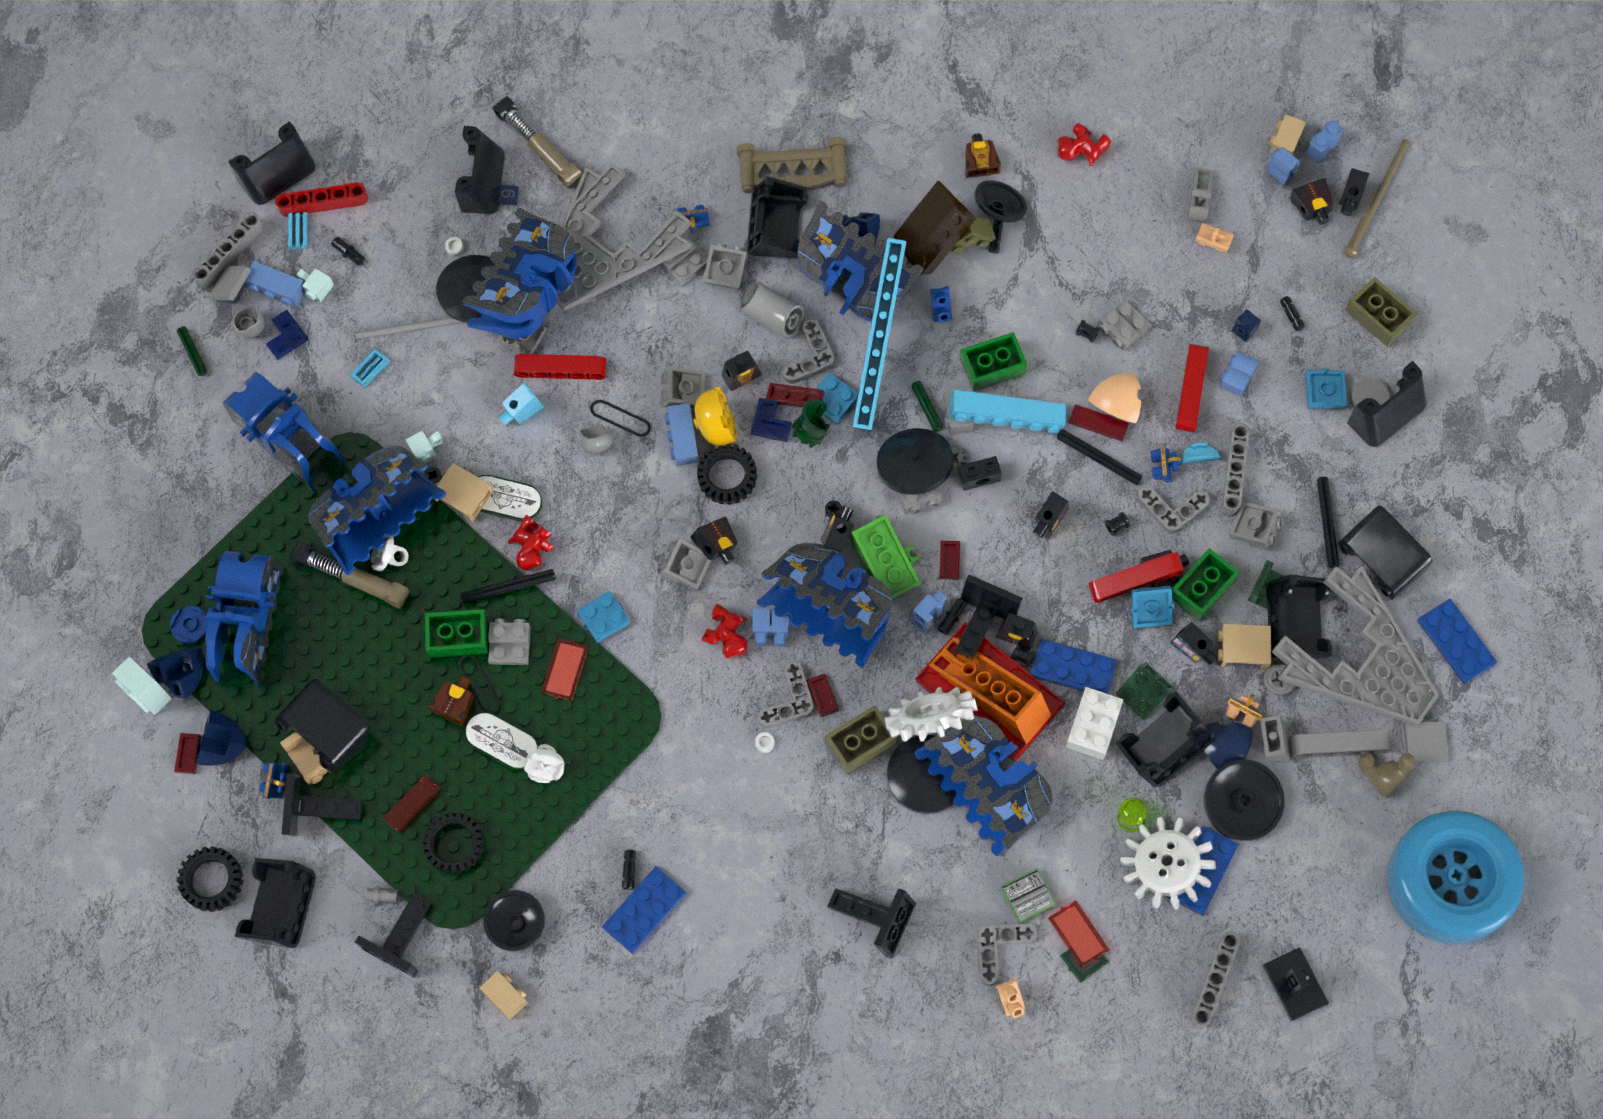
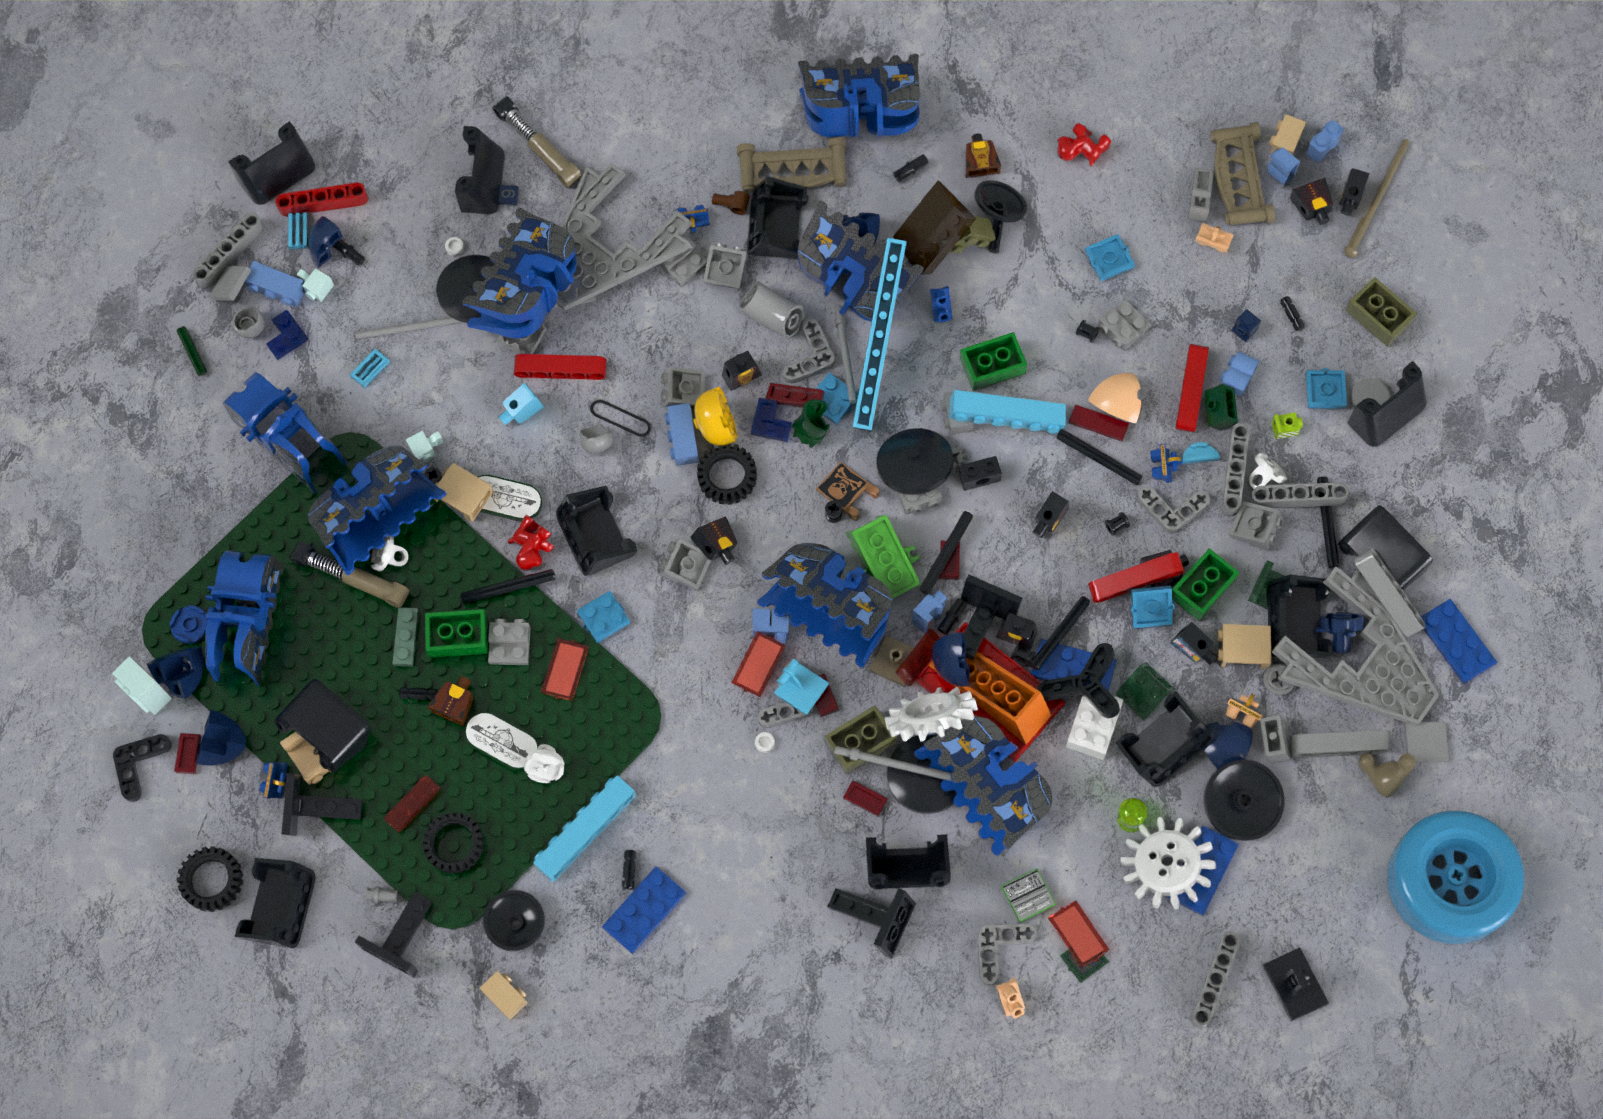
(129, 762): none -> black beam
(321, 238): none -> dark blue brick
(405, 637): none -> sand green plate
(417, 693): none -> black axle
(486, 679): black piece -> none
(584, 829): none -> medium azure brick
(592, 530): none -> black windscreen
(733, 643): red animal -> none
(735, 202): none -> reddish brown pin
(758, 664): none -> clear red piece
(800, 687): none -> medium azure plate
(835, 537): black torso -> none
(840, 323): none -> light grey bar
(846, 487): none -> flag
(856, 754): none -> light grey bar
(865, 798): none -> dark red tile
(874, 91): none -> animal
(890, 658): none -> dark tan tile
(908, 866): none -> black windscreen
(910, 167): none -> black axle
(918, 658): none -> clear red tile
(927, 406): dark green axle -> none
(946, 553): none -> black axle
(950, 659): none -> dark blue brick
(1059, 633): none -> black axle
(1095, 692): none -> black piece
(1109, 257): none -> dark azure plate
(1221, 407): none -> dark green brick
(1241, 138): none -> dark tan piece
(1268, 470): none -> white tile
(1282, 429): none -> lime brick
(1308, 490): none -> light grey beam
(1343, 627): none -> dark blue piece
(1389, 592): none -> light grey beam

